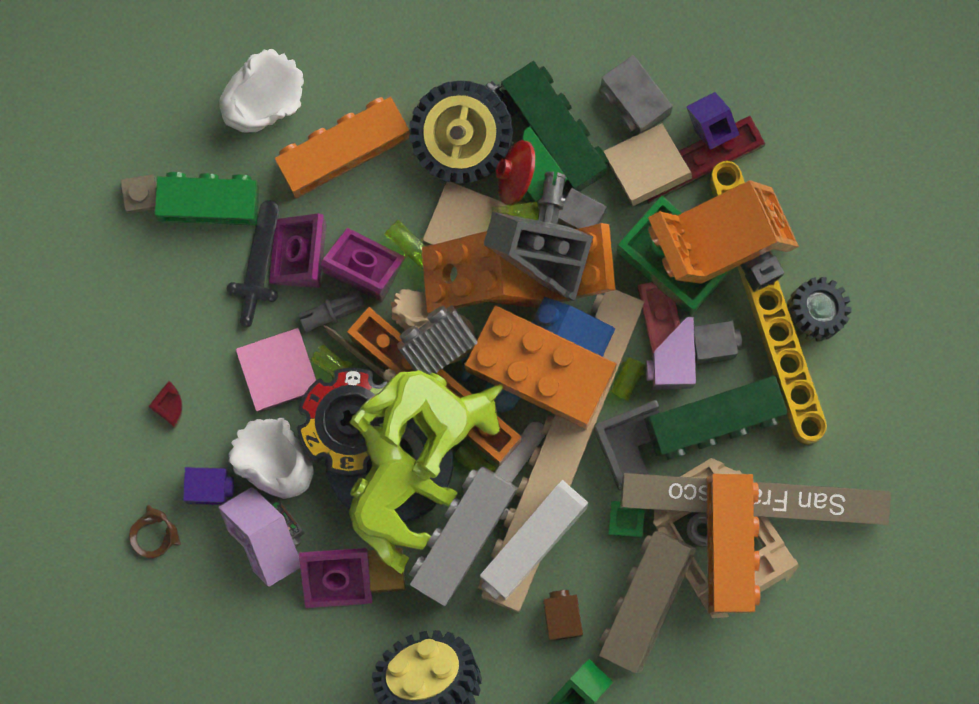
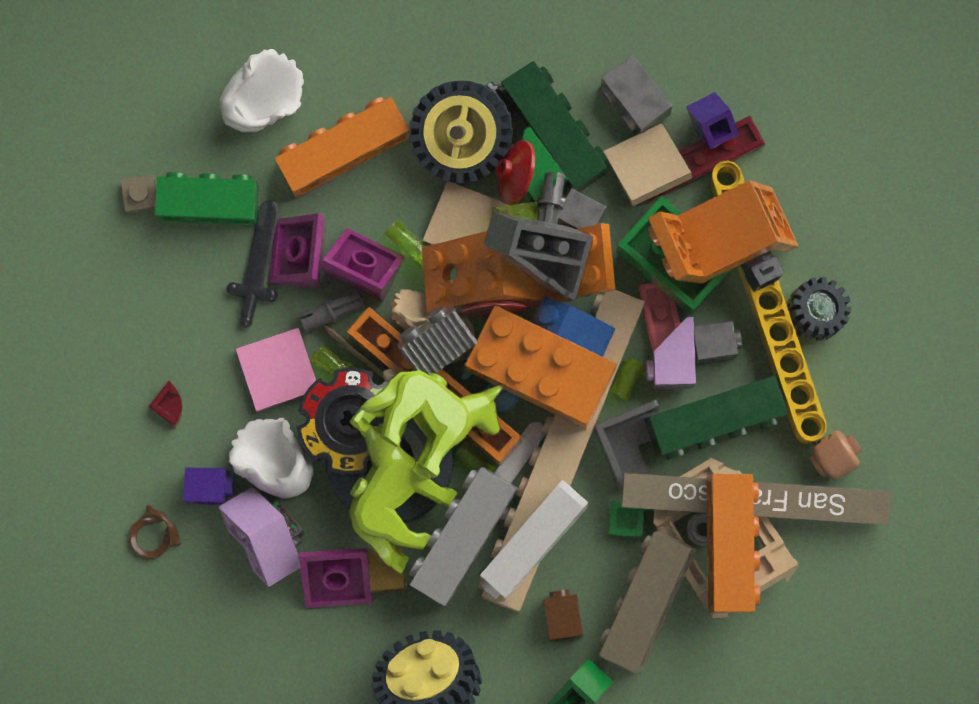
(484, 309): none -> coral piece
(835, 455): none -> nougat head

